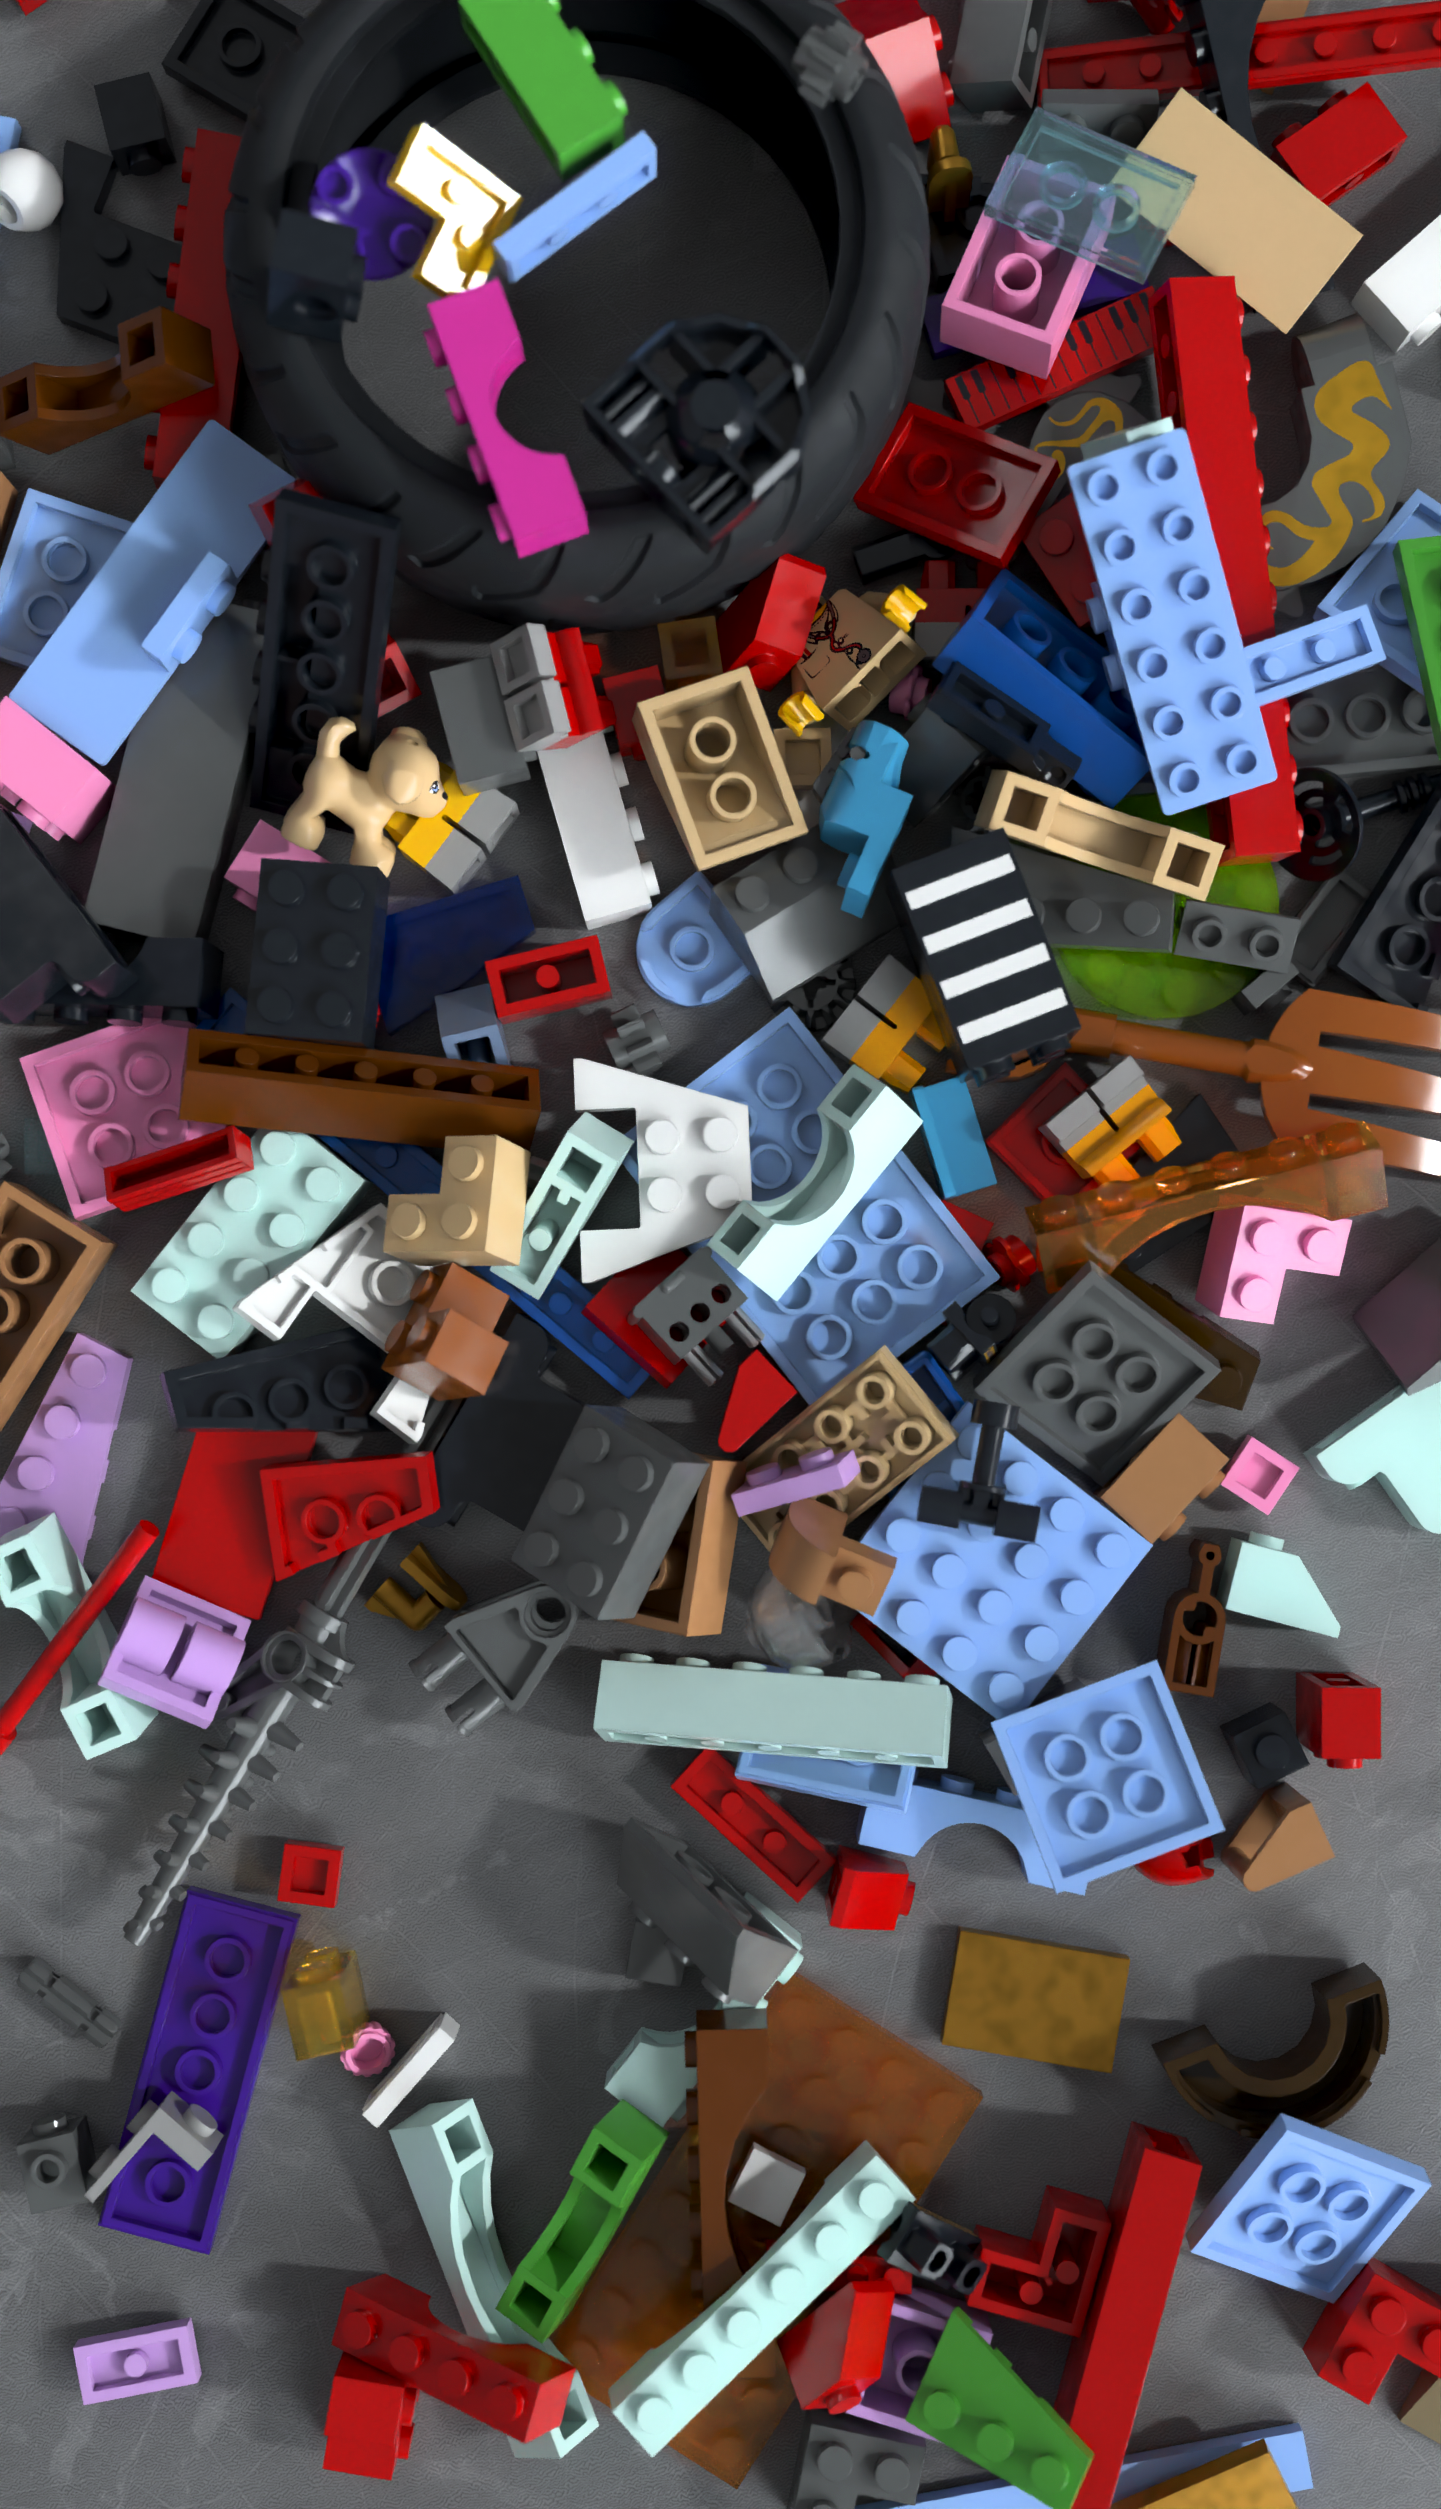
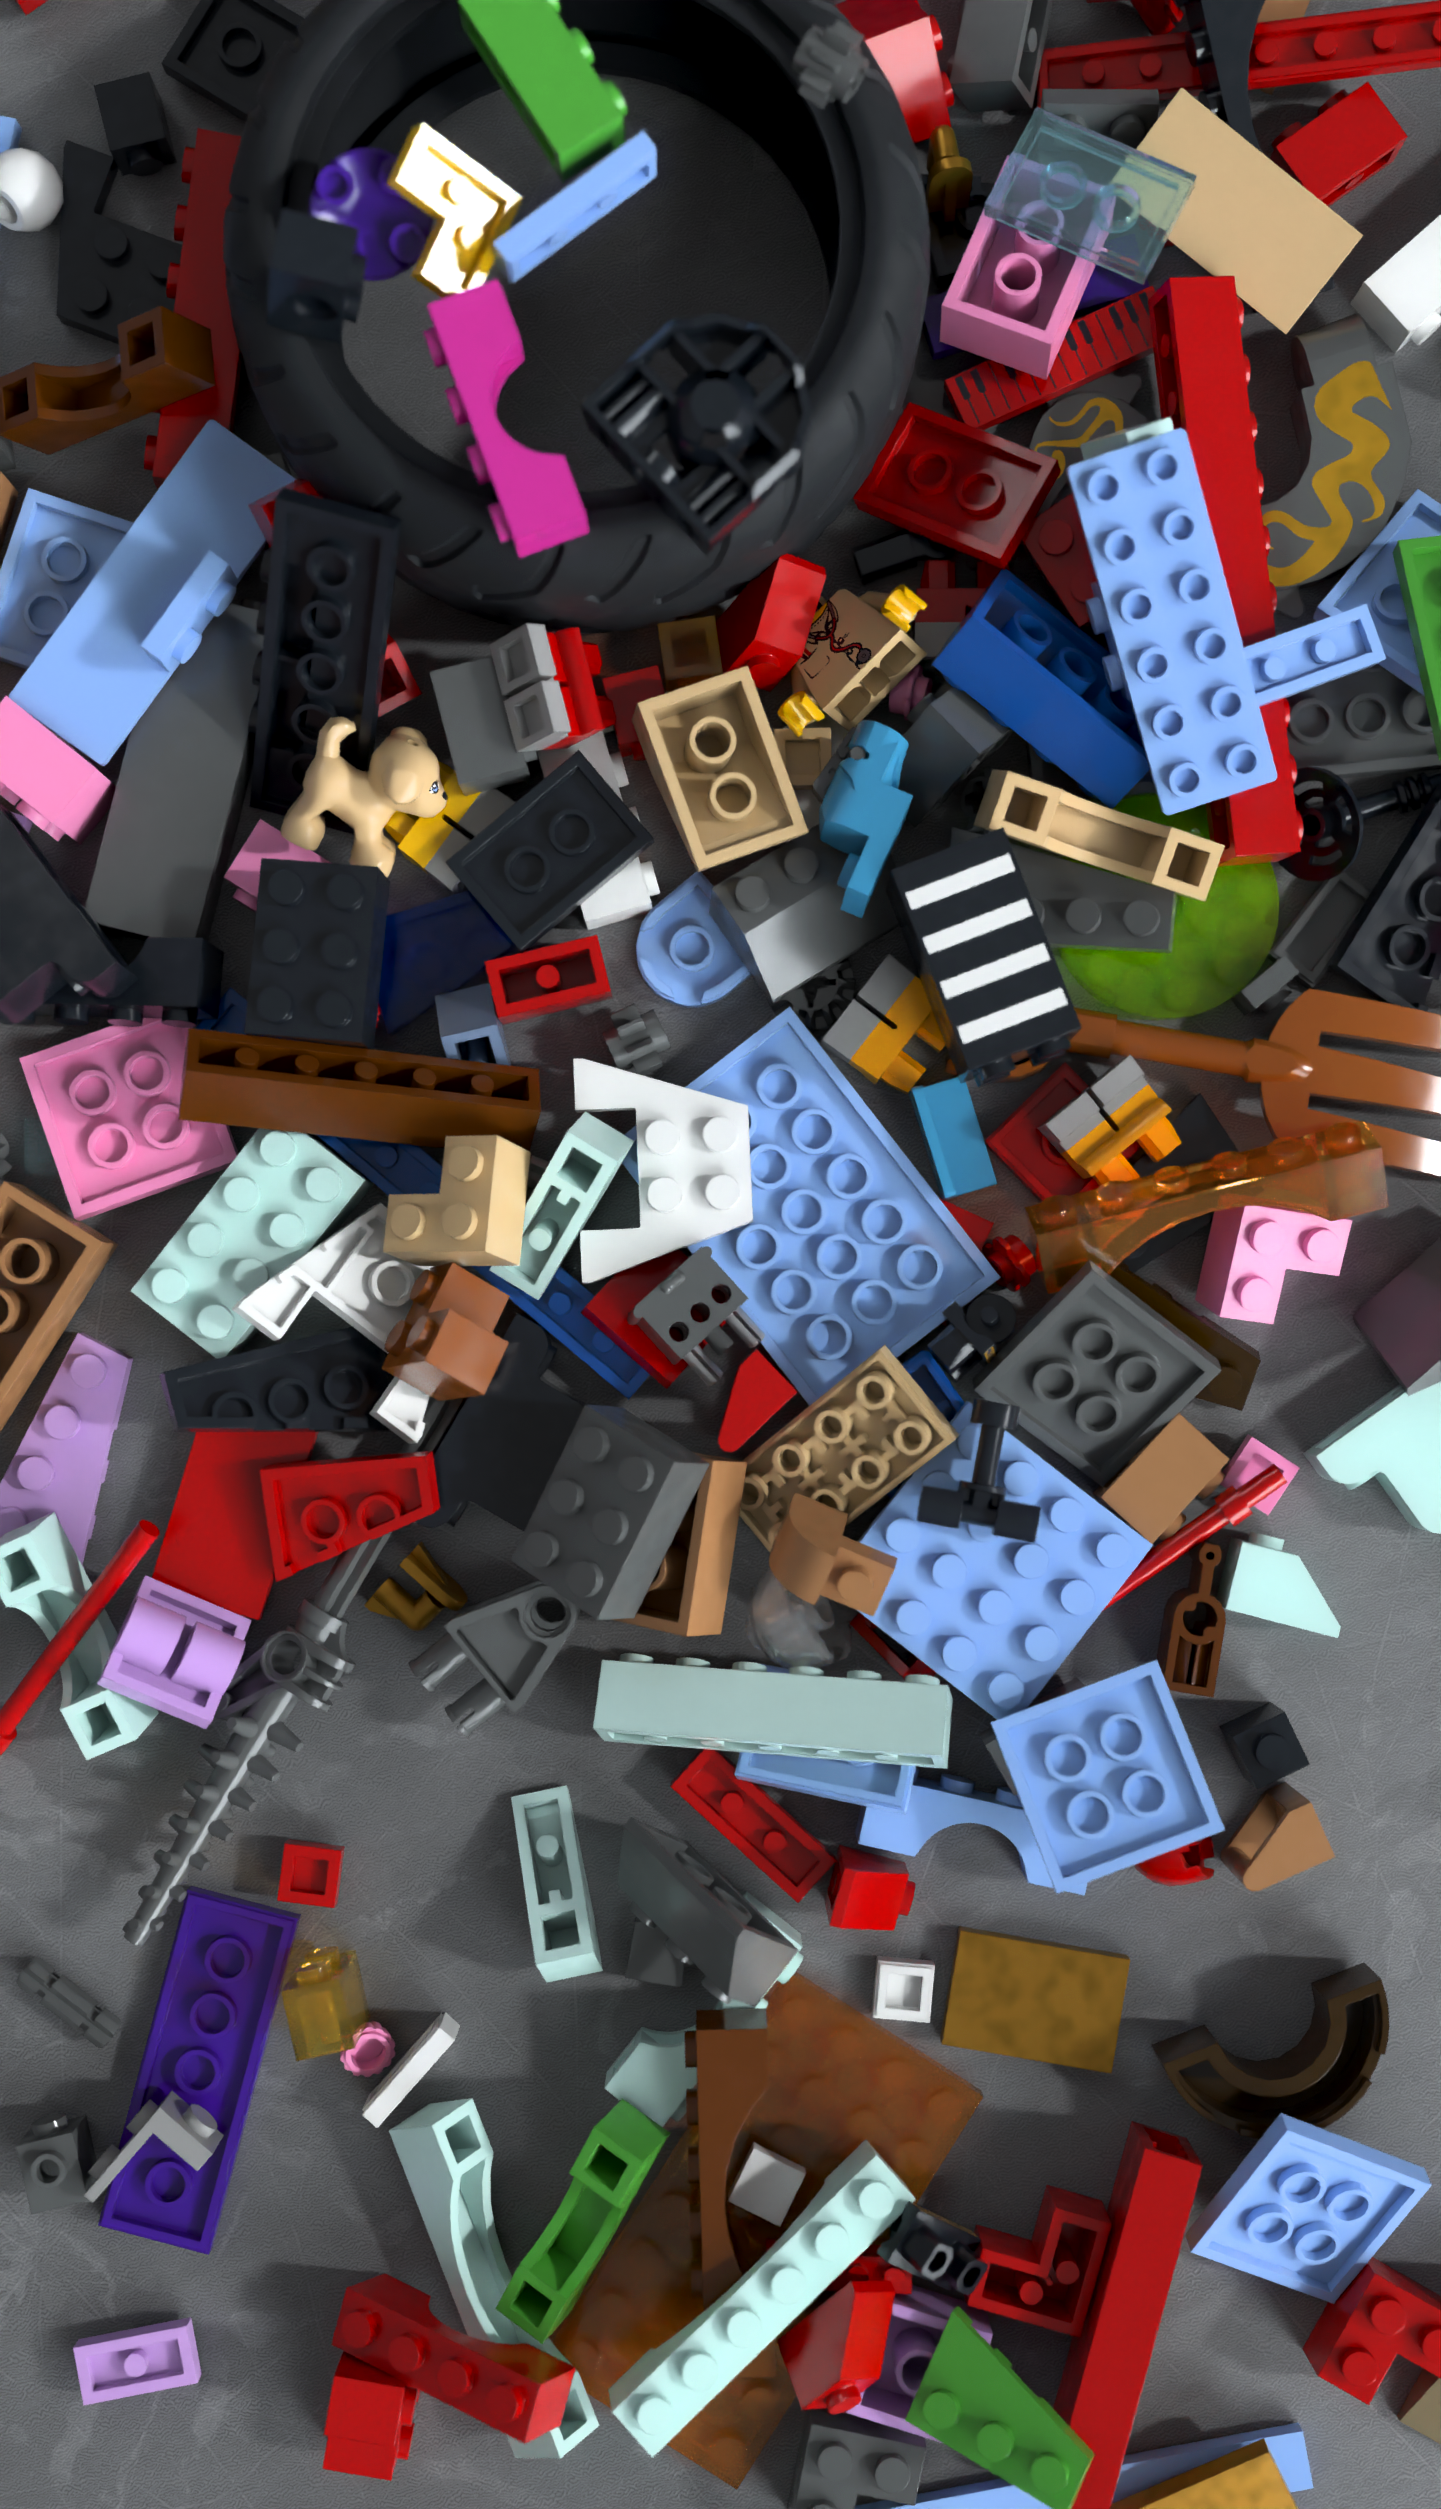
(178, 1169): red piece -> none
(550, 851): none -> black plate
(555, 1885): none -> light aqua slope
(816, 1474): lavender plate -> none
(861, 1135): light aqua arch -> none
(903, 1989): none -> white tile
(1002, 726): black hinge -> none
(1231, 1506): none -> red bar
(1236, 935): dark grey hinge -> none
(1338, 1717): red brick -> none

